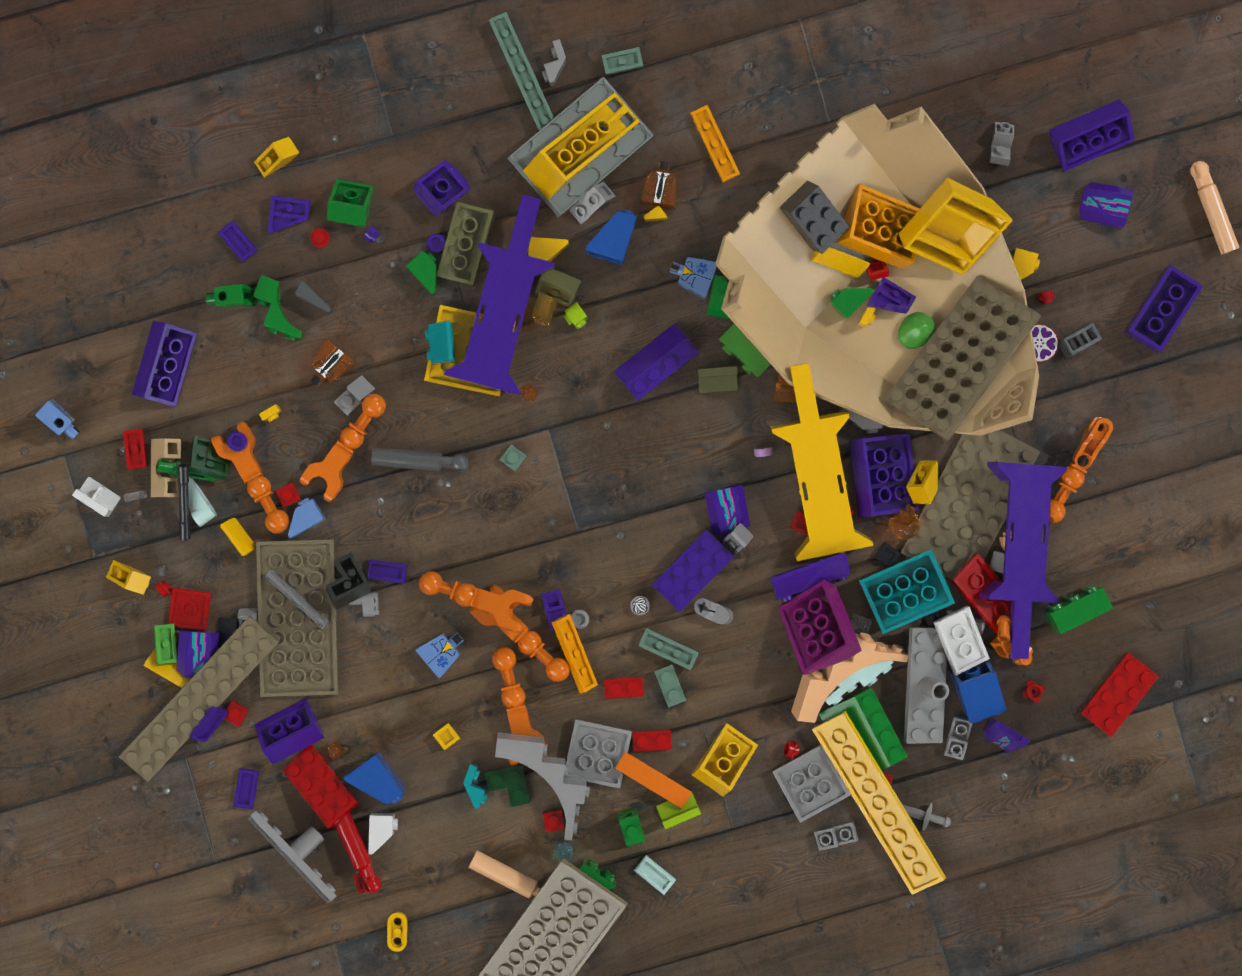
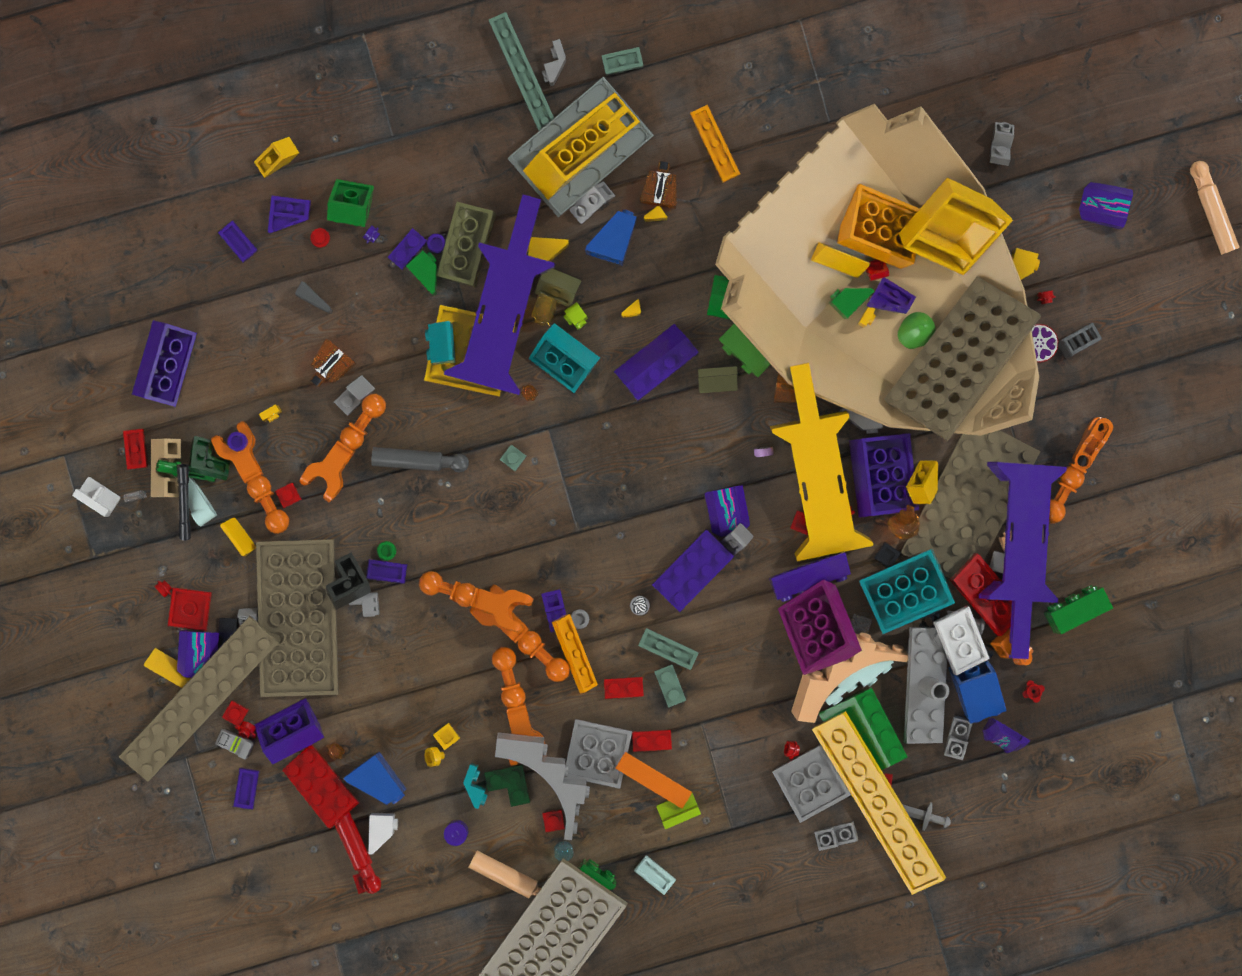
(49, 415): medium blue torso -> none
(128, 577): yellow slope -> none
(165, 644): bright green plate -> none
(208, 724): dark purple tile -> none
(232, 296): green torso -> none
(235, 743): none -> light grey leg
(246, 730): none -> red plate
(269, 293): green arch -> none
(291, 594): light grey axle -> none
(296, 853): light grey plate -> none
(305, 517): medium blue slope -> none
(386, 550): none -> green tile
(397, 930): yellow plate -> none
(407, 249): none -> dark purple plate
(433, 756): none -> yellow tile
(441, 188): dark purple slope -> none
(441, 653): medium blue torso -> none
(456, 832): none -> dark purple piece
(564, 358): none -> teal slope
(631, 827): green torso -> none
(632, 310): none -> yellow slope
(695, 275): medium blue torso -> none
(721, 616): light grey piece -> none
(725, 760): yellow slope -> none
(814, 217): black brick -> none
(1004, 624): orange pin -> none
(1092, 134): dark purple slope -> none
(1119, 694): red plate -> none
(1163, 309): dark purple brick -> none

